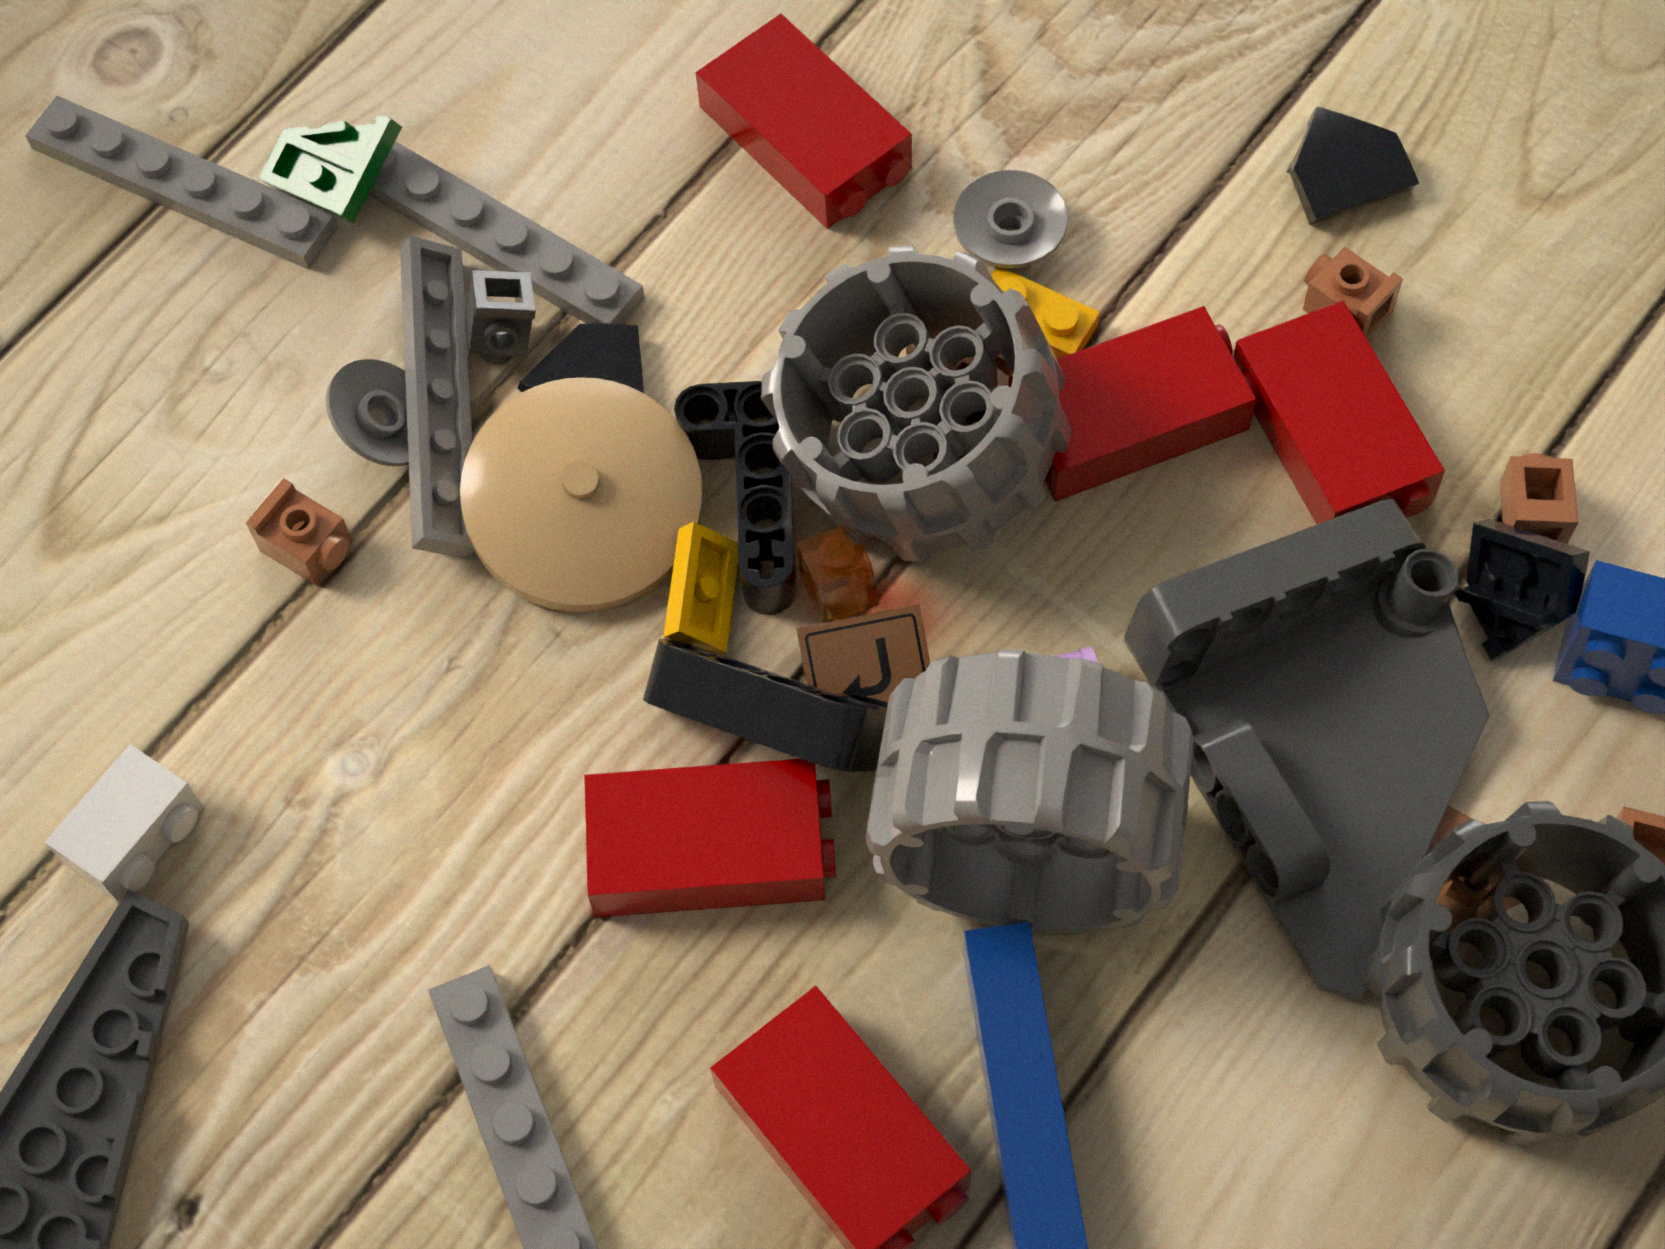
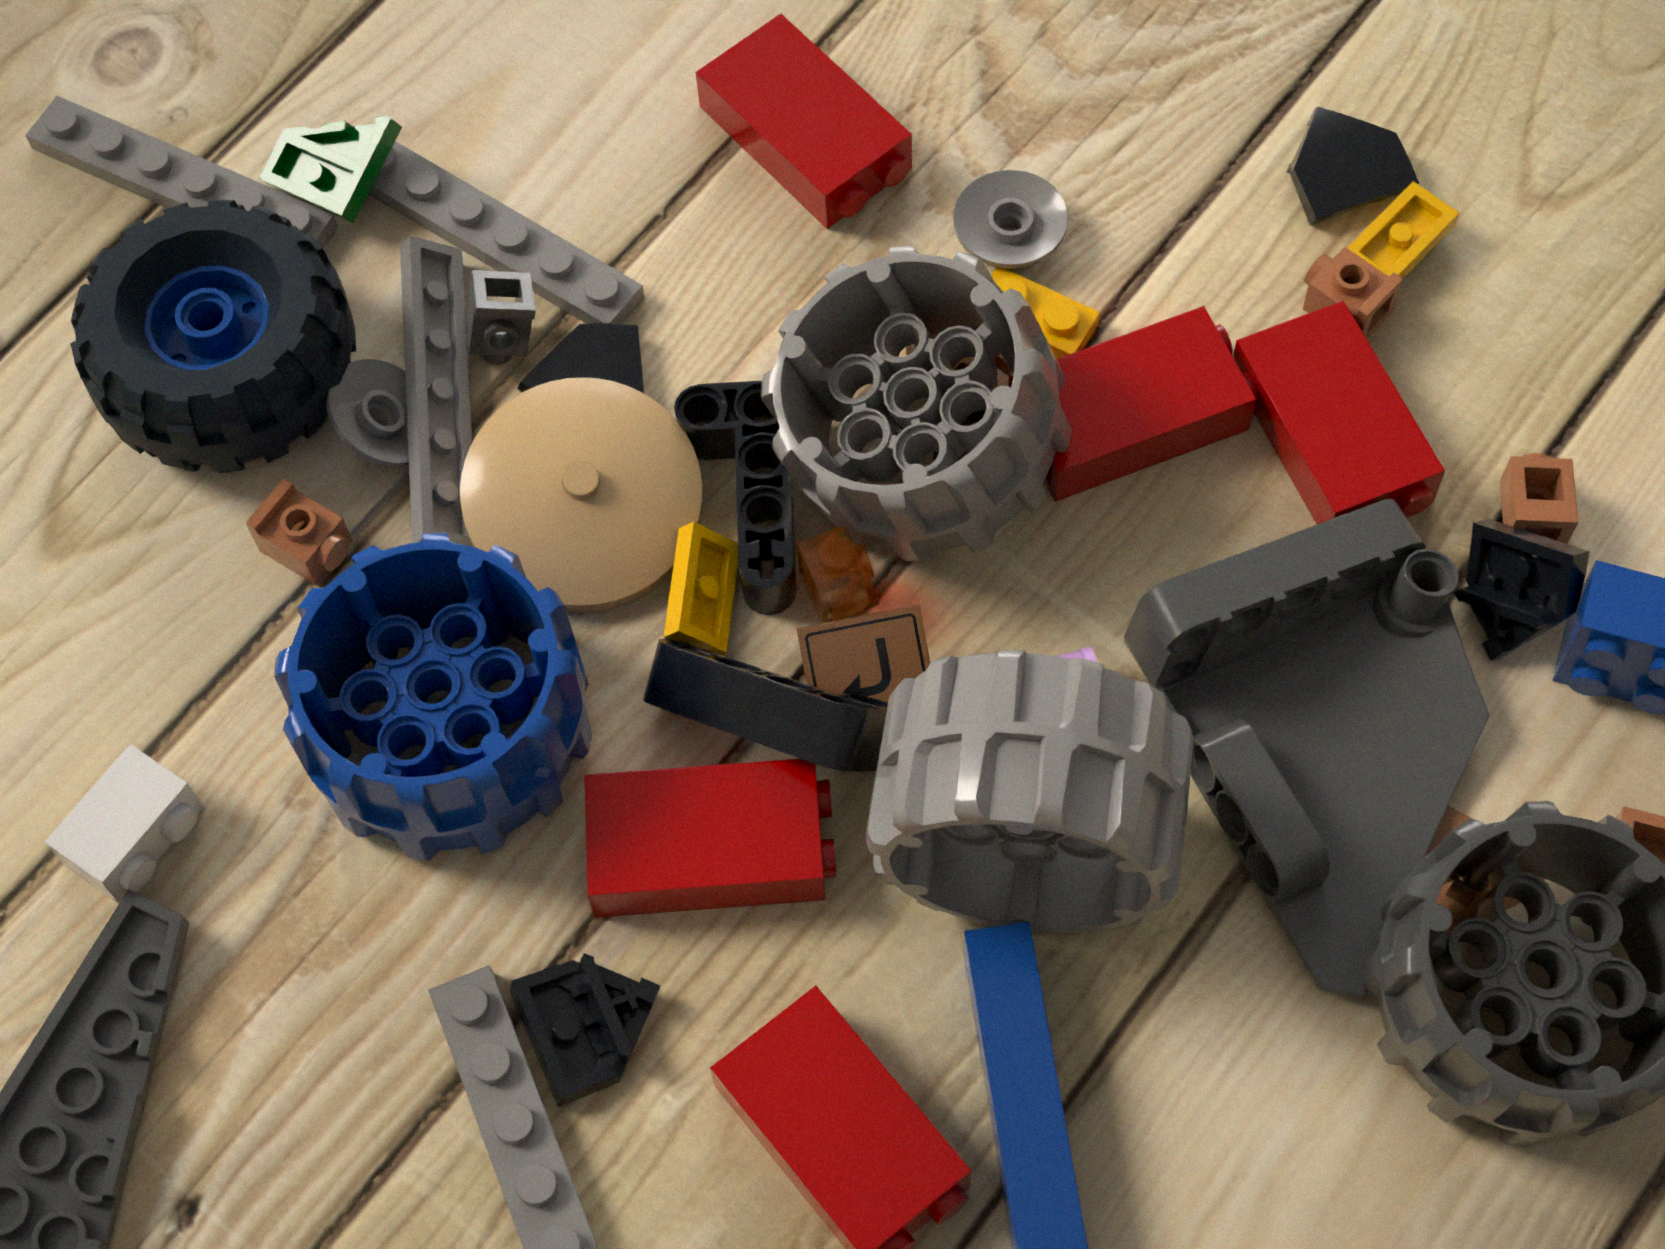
(212, 335): none -> black wheel
(426, 601): none -> blue wheel
(582, 1023): none -> black slope
(1405, 231): none -> yellow plate

